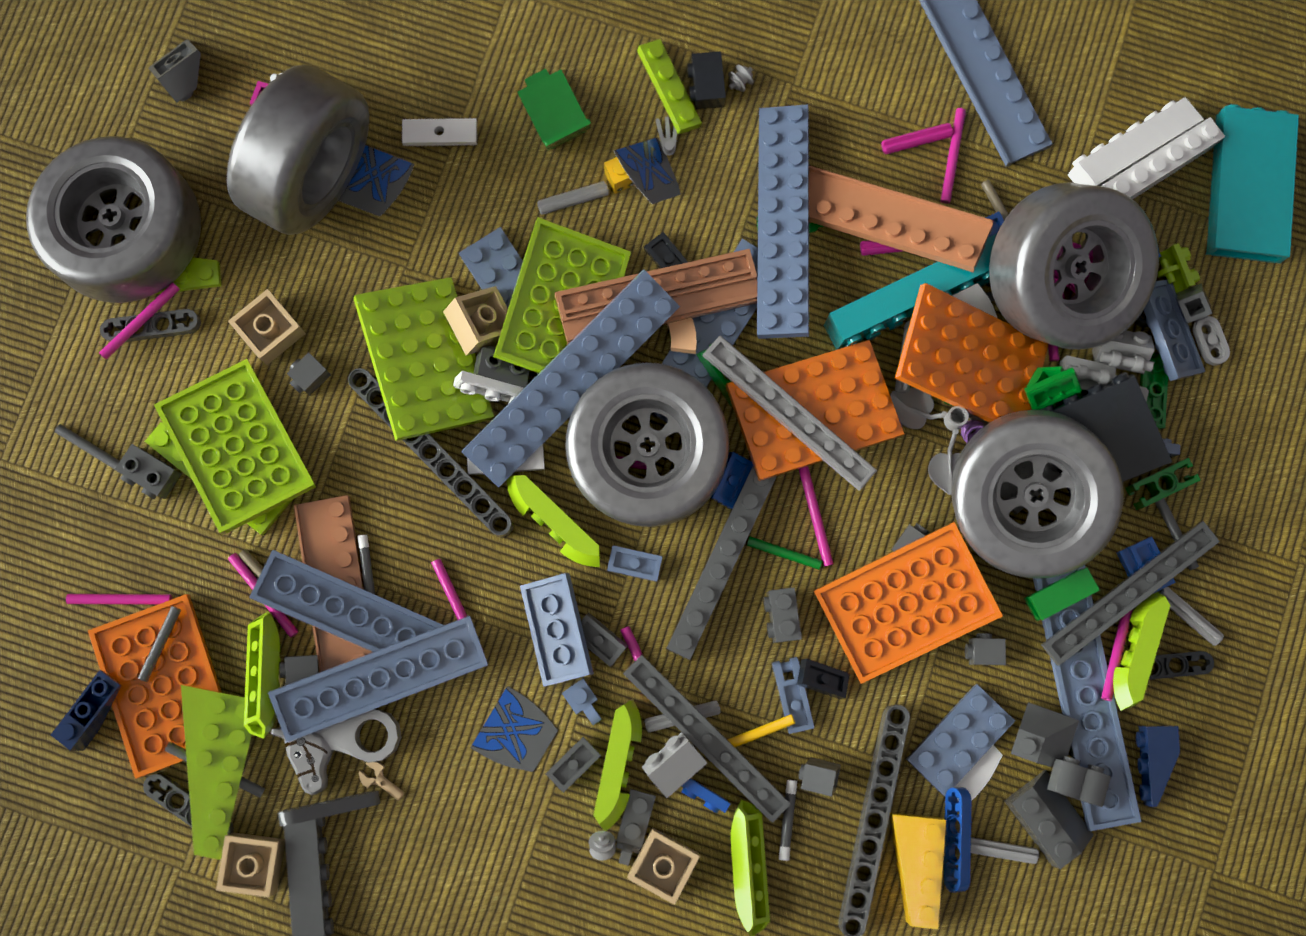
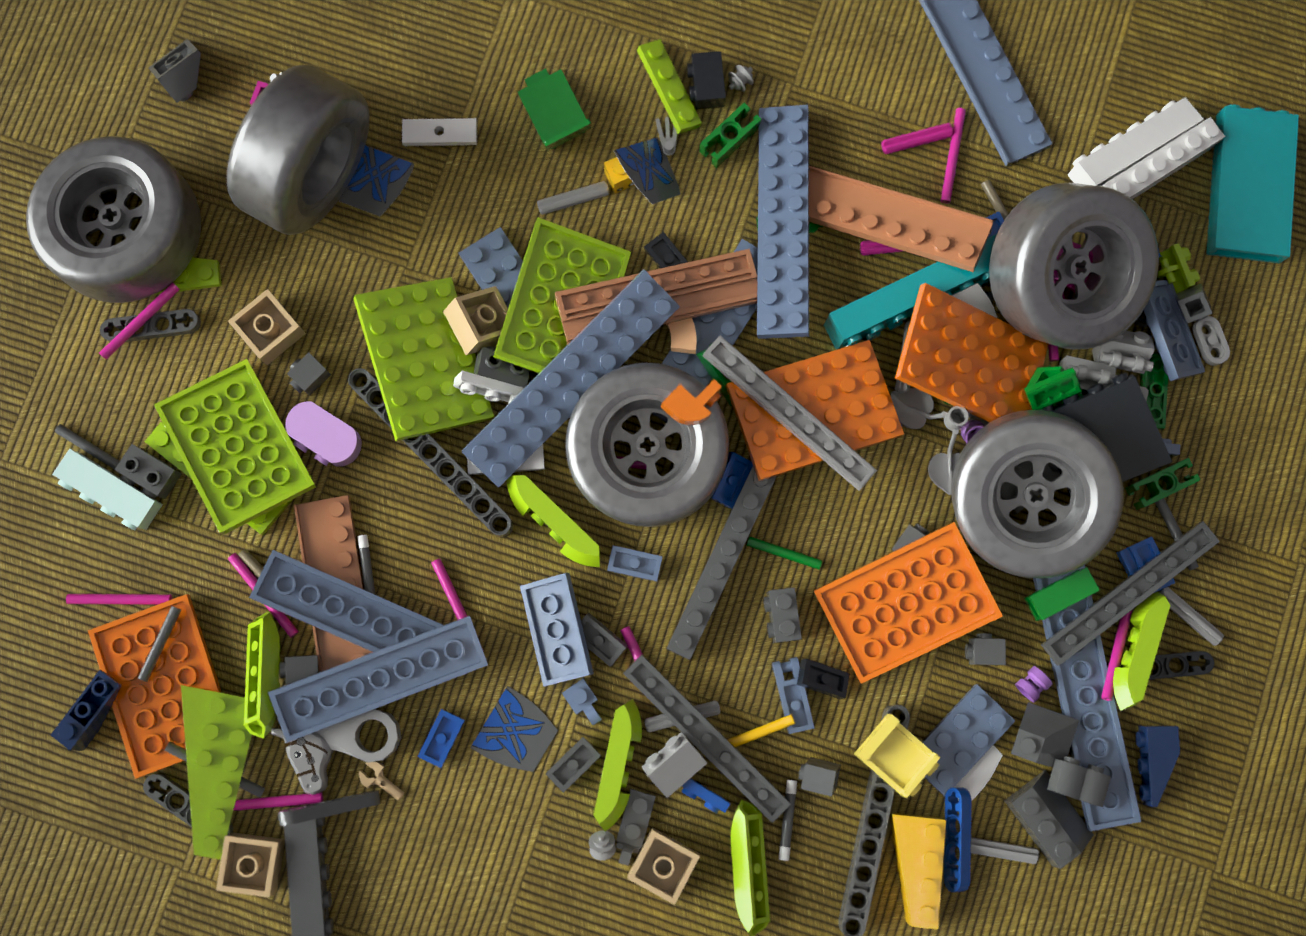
(107, 490): none -> light aqua brick
(277, 801): none -> dark pink piece
(323, 434): none -> lavender brick
(441, 738): none -> blue plate
(690, 410): none -> orange brick
(729, 125): none -> green piece
(816, 516): dark pink bar -> none
(897, 756): none -> light yellow panel
(1033, 684): none -> medium lavender wheel

